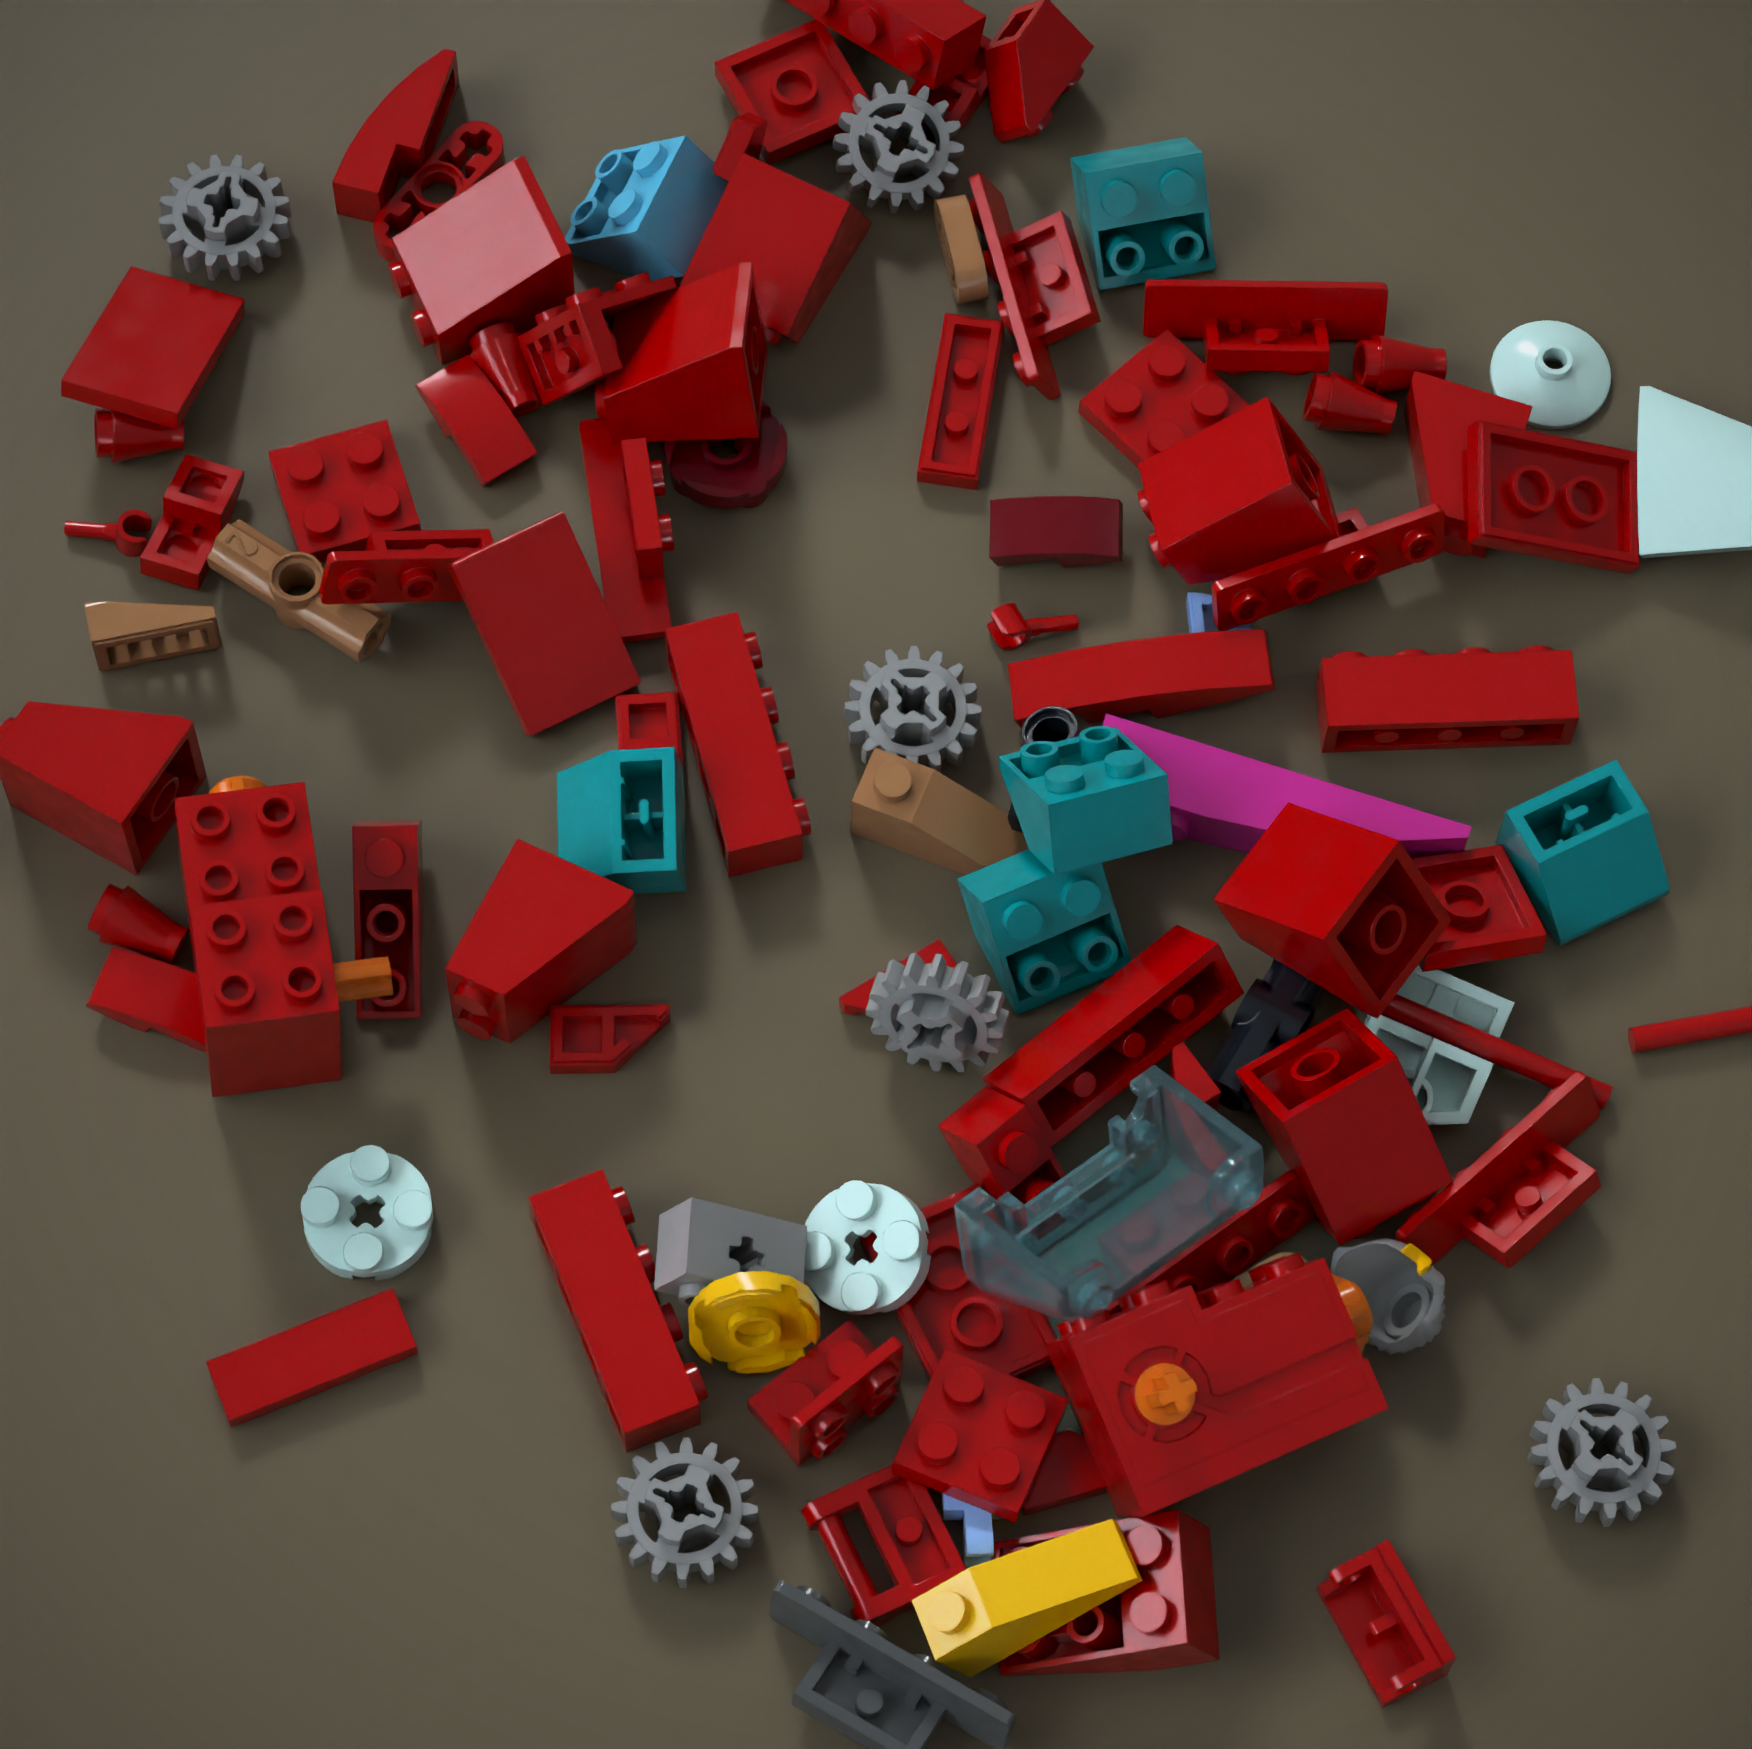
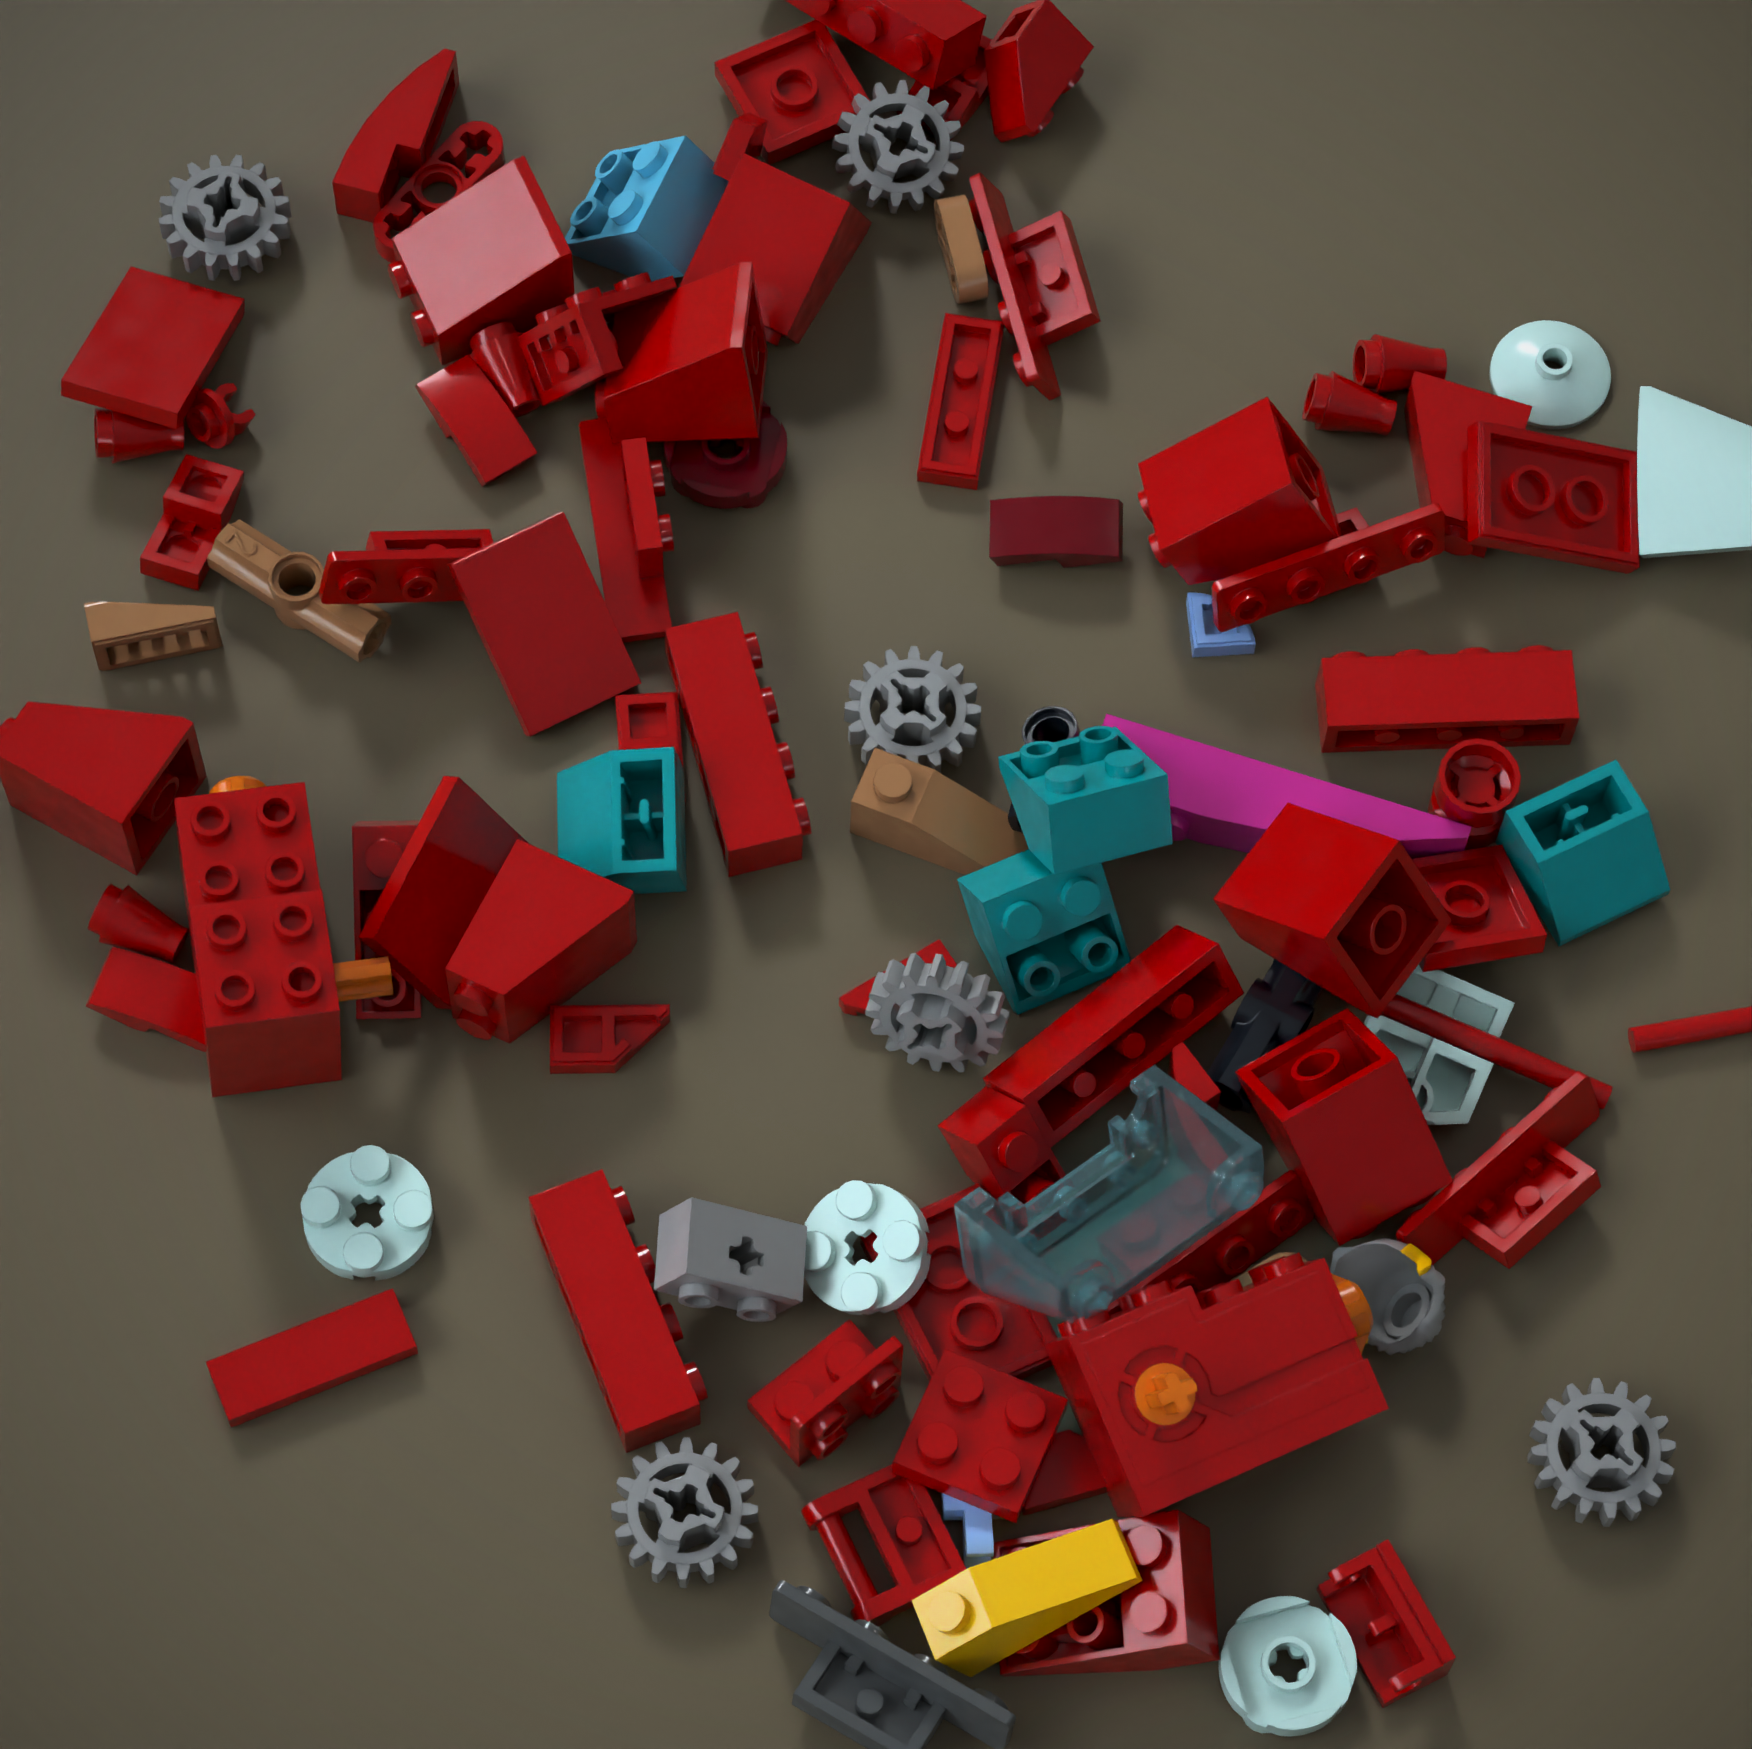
(115, 532): red hand -> none
(212, 419): none -> red plate
(343, 489): red plate -> none
(438, 887): none -> red tile
(754, 1321): yellow tile -> none
(1012, 630): red hand -> none
(1144, 212): teal slope -> none
(1145, 674): red slope -> none
(1158, 400): red plate -> none
(1265, 322): red bracket -> none
(1307, 1633): none -> light aqua plate
(1476, 788): none -> red wheel

